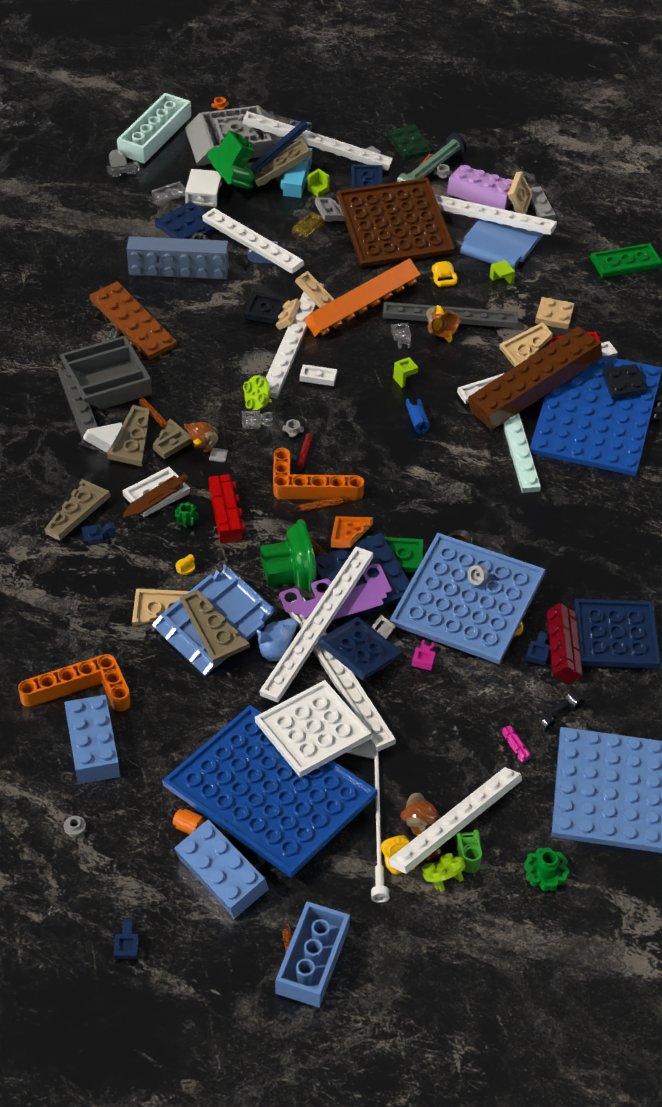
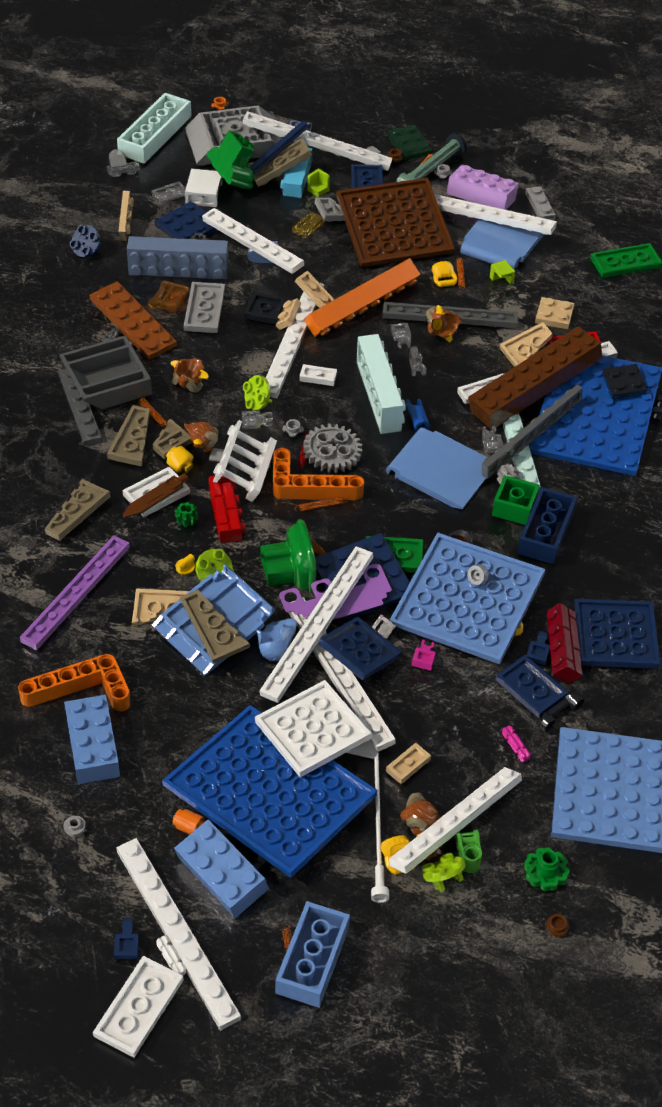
(74, 593): none -> medium lavender plate
(85, 241): none -> dark blue plate
(94, 534): dark blue plate -> none
(103, 436): white slope -> none
(125, 216): none -> tan wing
(138, 1006): none -> white plate
(170, 955): none -> white axle
(172, 299): none -> clear orange plate
(176, 929): none -> white plate
(179, 459): none -> yellow head
(189, 373): none -> dark orange hair
(204, 307): none -> light grey plate
(215, 556): none -> lime plate
(262, 461): none -> white fence
(332, 448): none -> light grey gear
(349, 530): orange wing -> none
(380, 384): none -> light aqua brick
(396, 154): none -> reddish brown plate
(403, 369): lime panel -> none
(408, 763): none -> tan plate
(416, 361): none -> clear plate
(439, 467): none -> medium blue piece
(460, 273): none -> orange piece
(491, 440): none -> clear plate
(507, 470): none -> light grey gear
(515, 499): none -> green brick
(520, 193): tan plate -> none
(531, 686): none -> dark blue plate
(532, 431): none -> dark grey plate
(547, 525): none -> dark blue brick
(557, 925): none -> reddish brown plate

